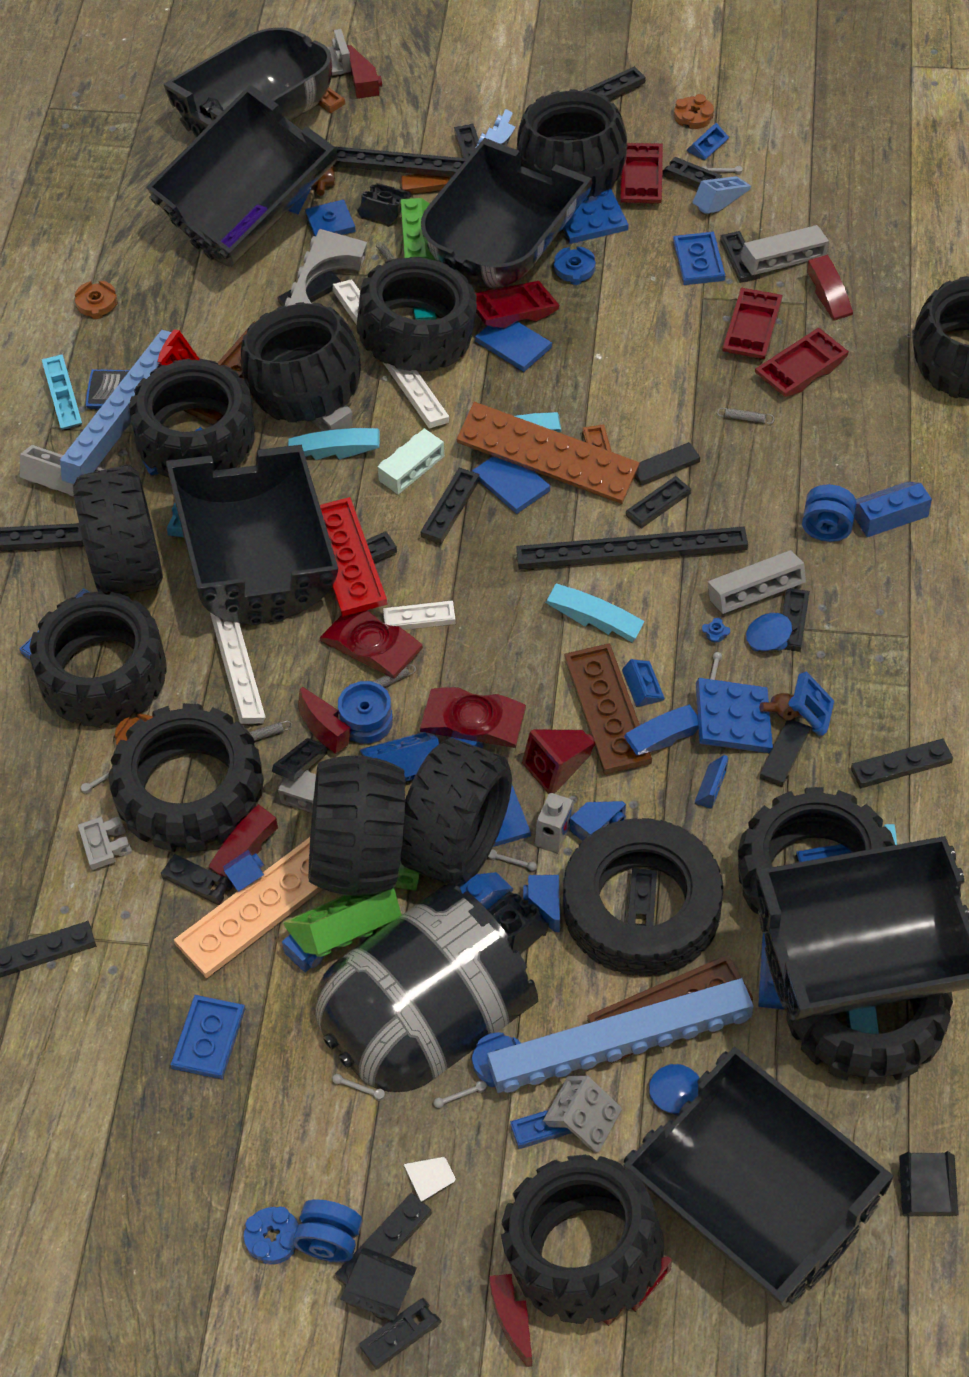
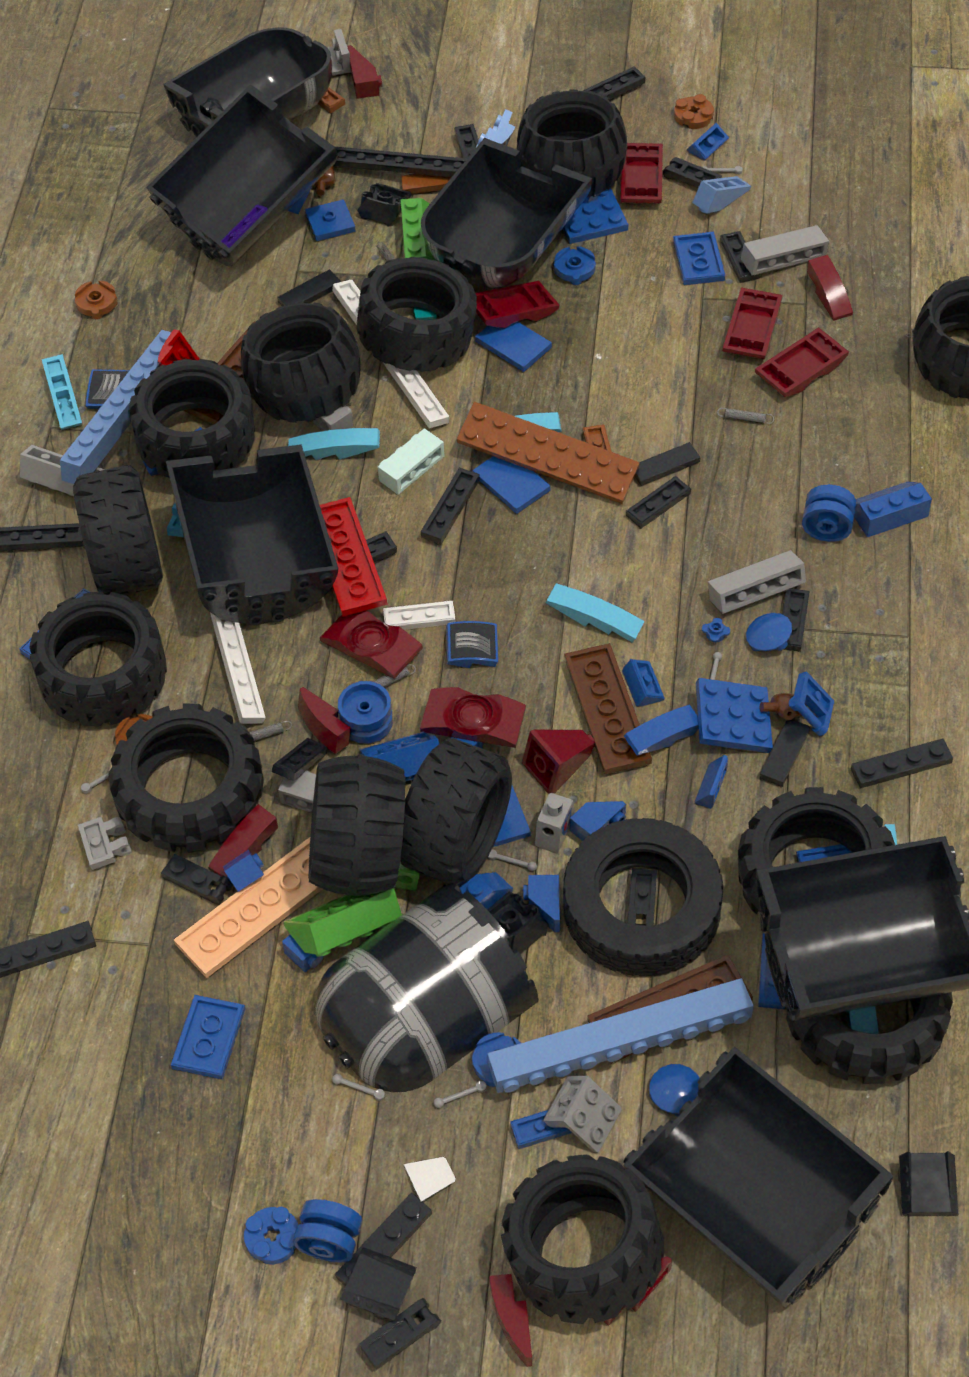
(327, 253): light grey arch -> none
(472, 643): none -> slope
(631, 547): black plate -> none

